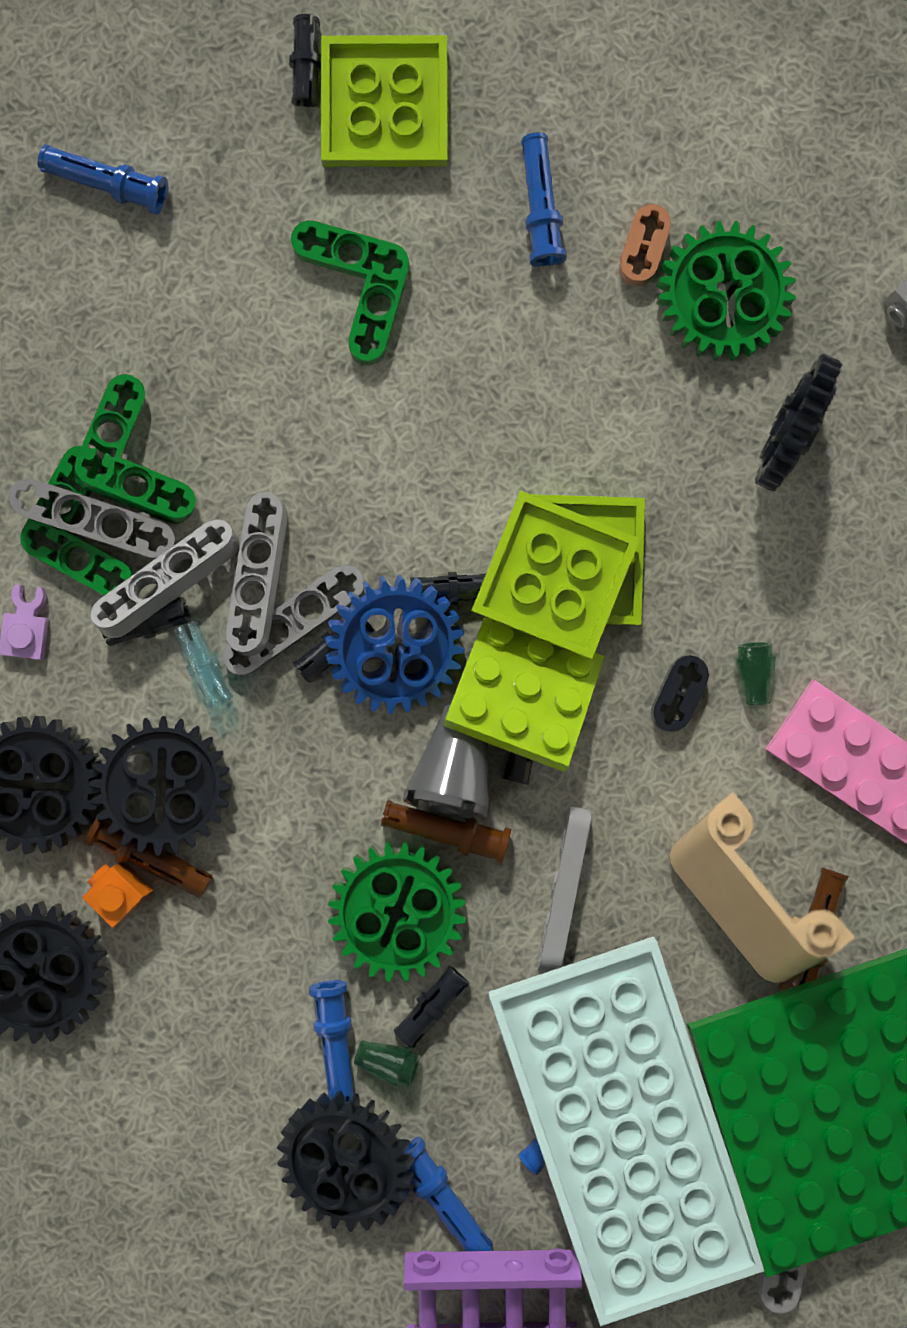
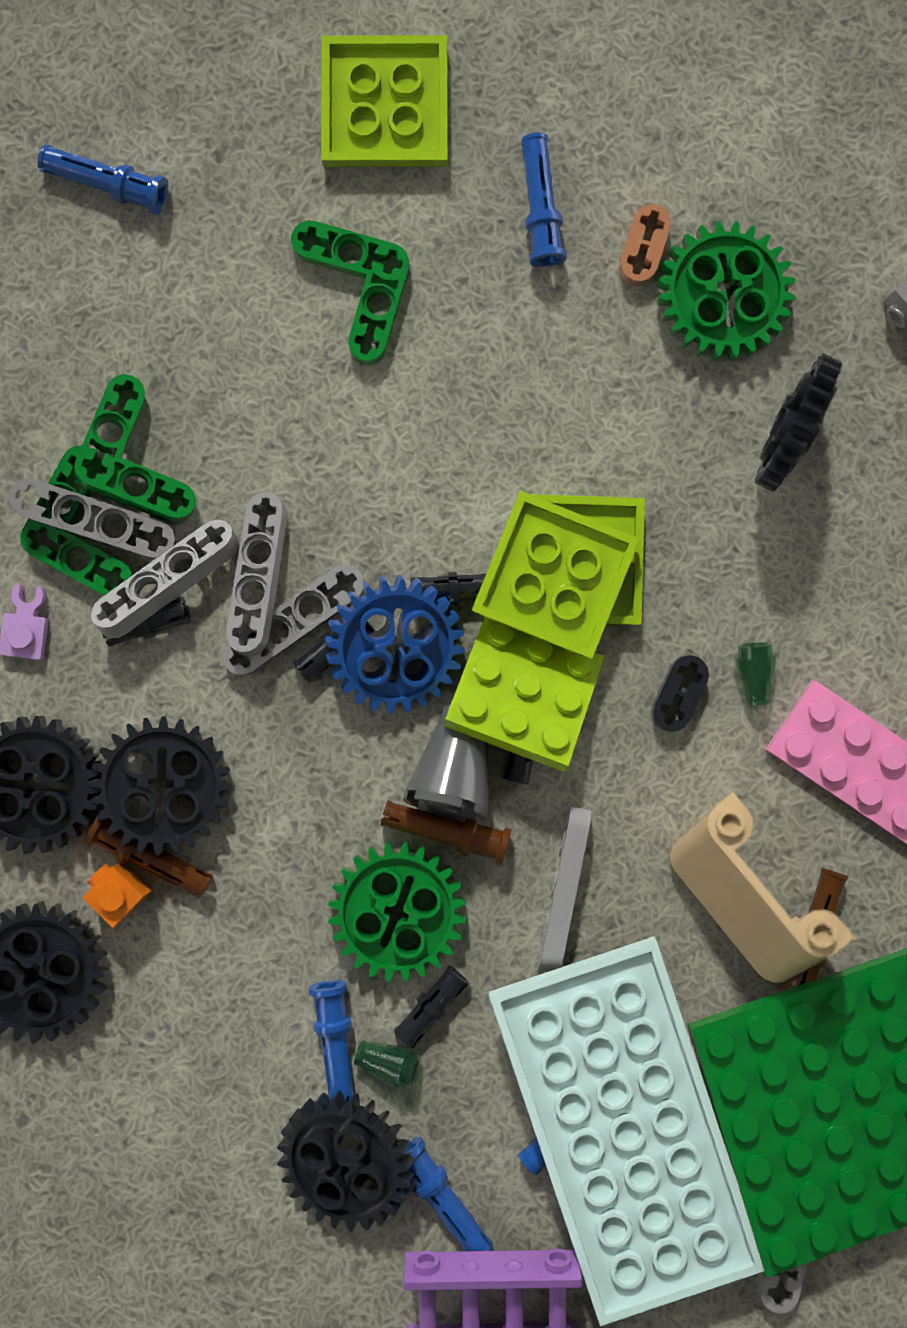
(202, 664): clear light blue pin -> none
(305, 60): black pin -> none

